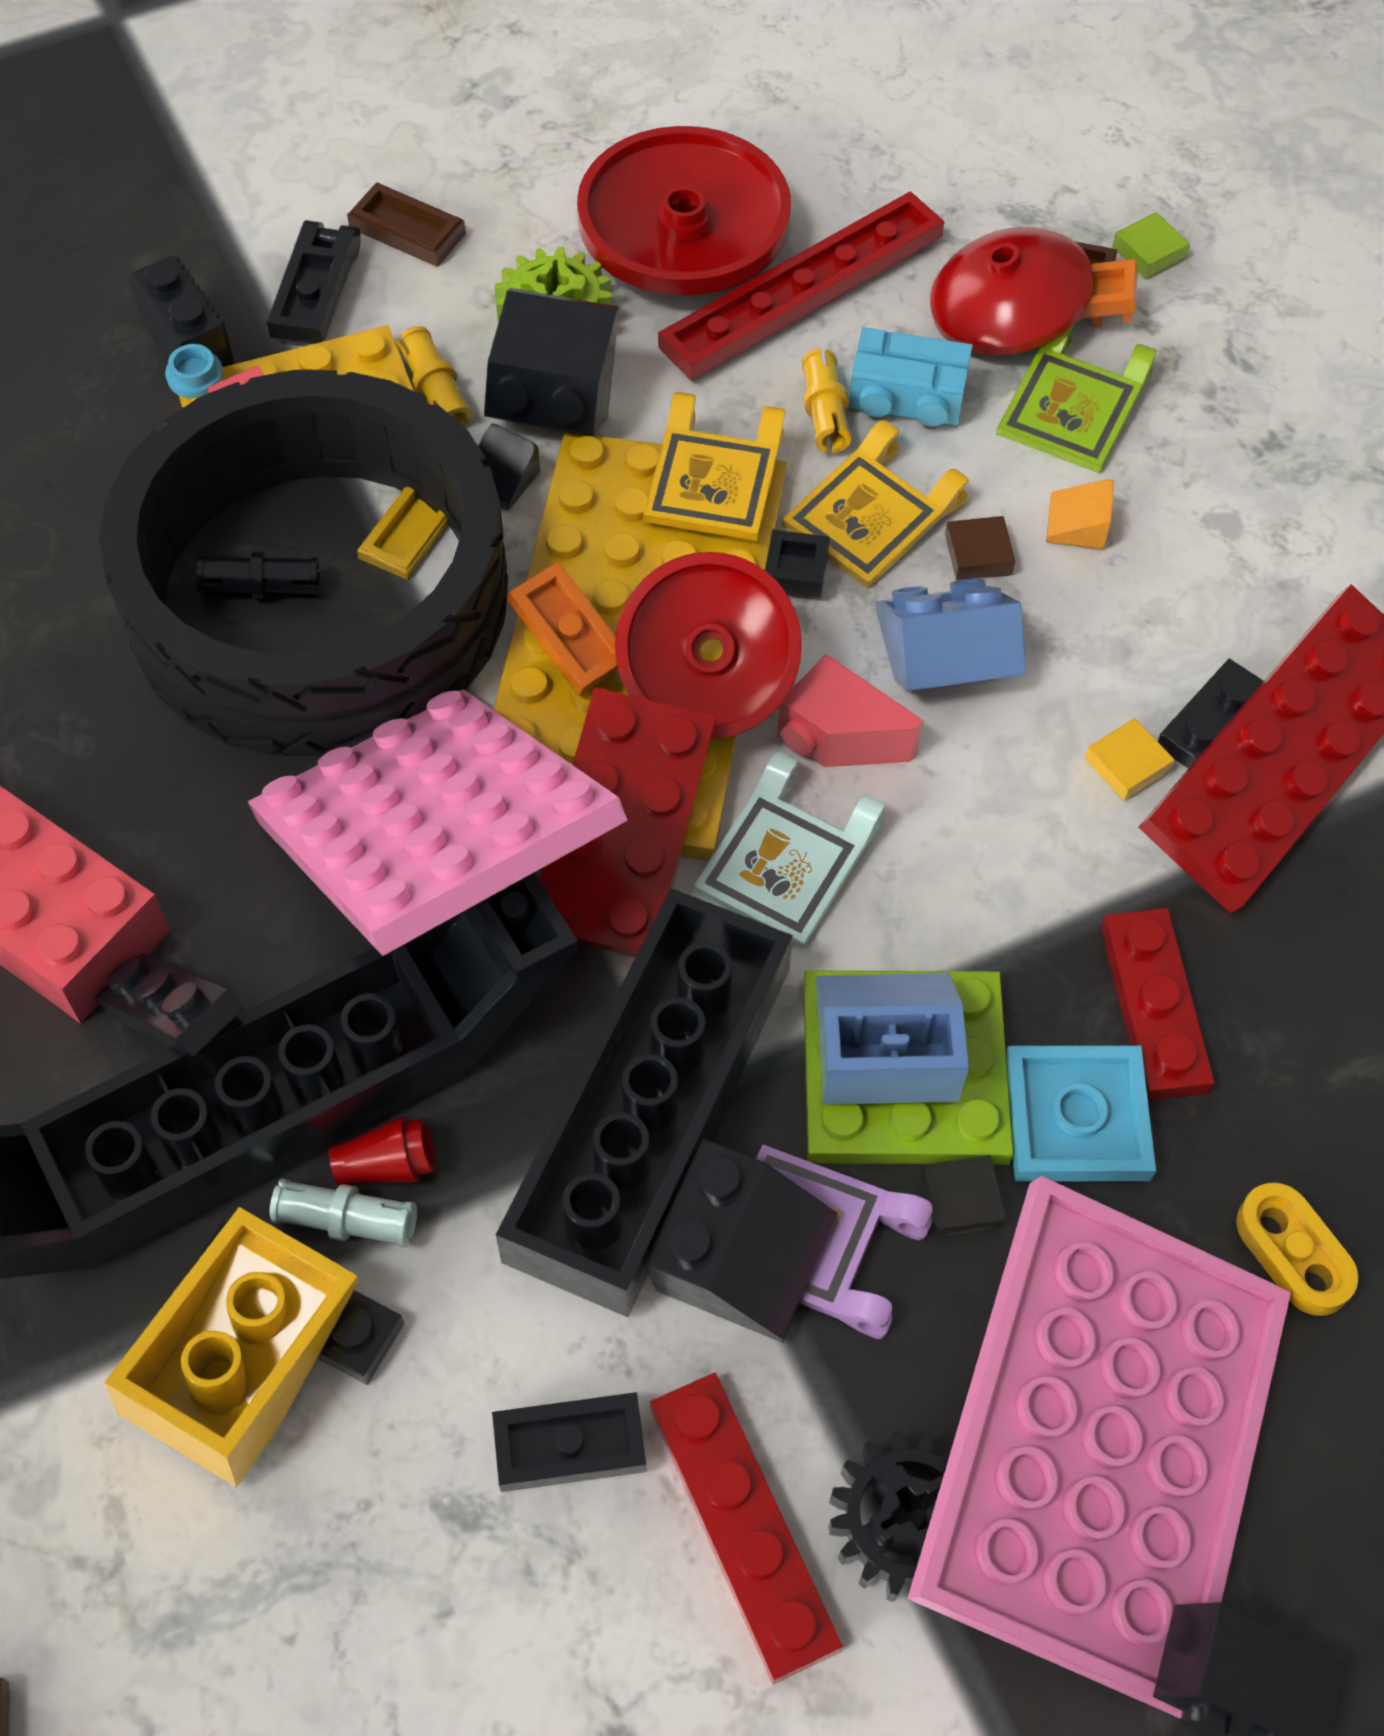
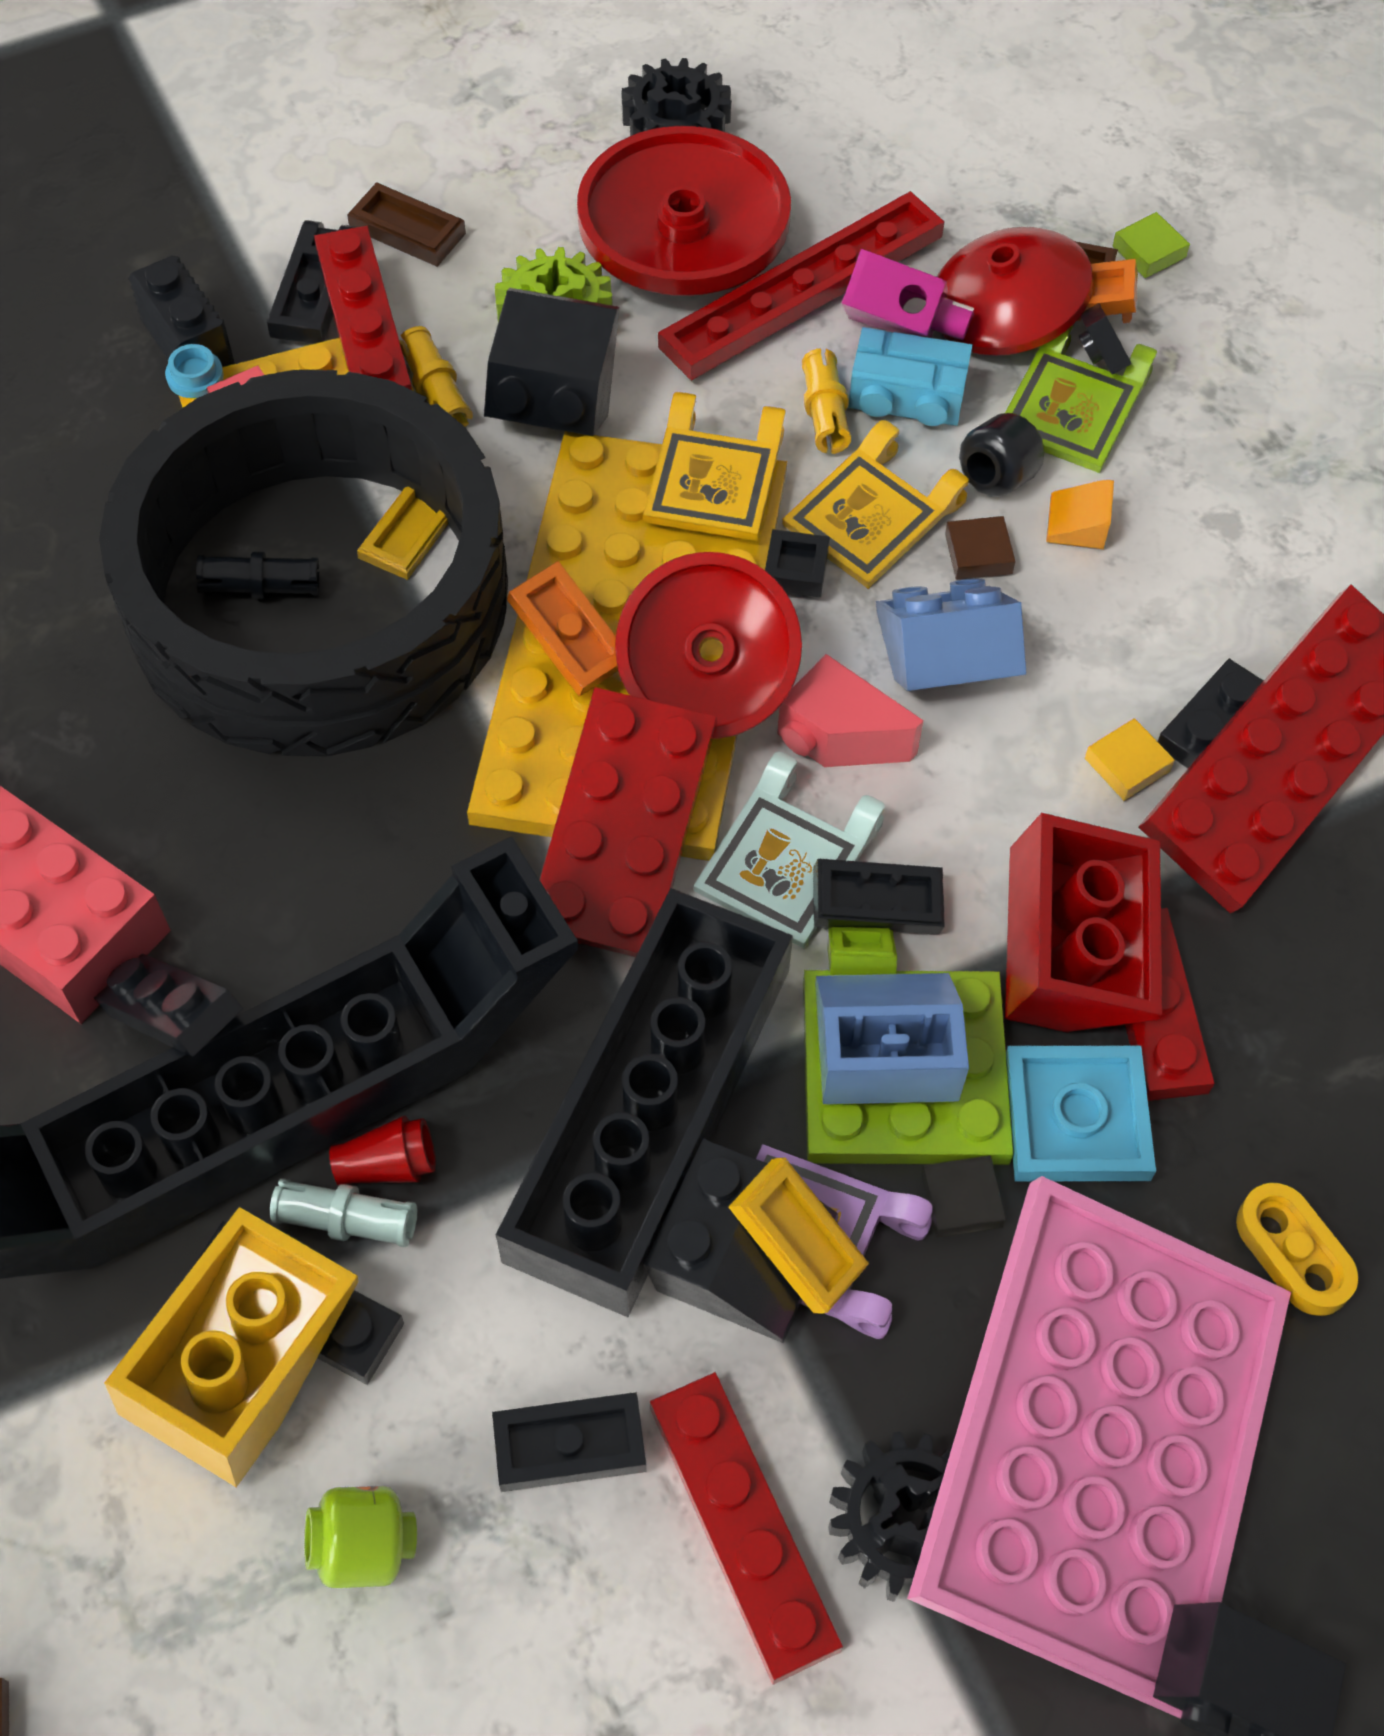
(358, 1537): none -> lime head
(361, 305): none -> red plate
(432, 817): bright pink plate -> none
(511, 460): black slope -> none
(675, 98): none -> black gear
(799, 1235): none -> yellow tile
(861, 951): none -> lime tile
(878, 896): none -> black plate
(884, 286): none -> dark pink torso
(1001, 454): none -> black head
(1083, 927): none -> red slope
(1101, 340): none -> black plate

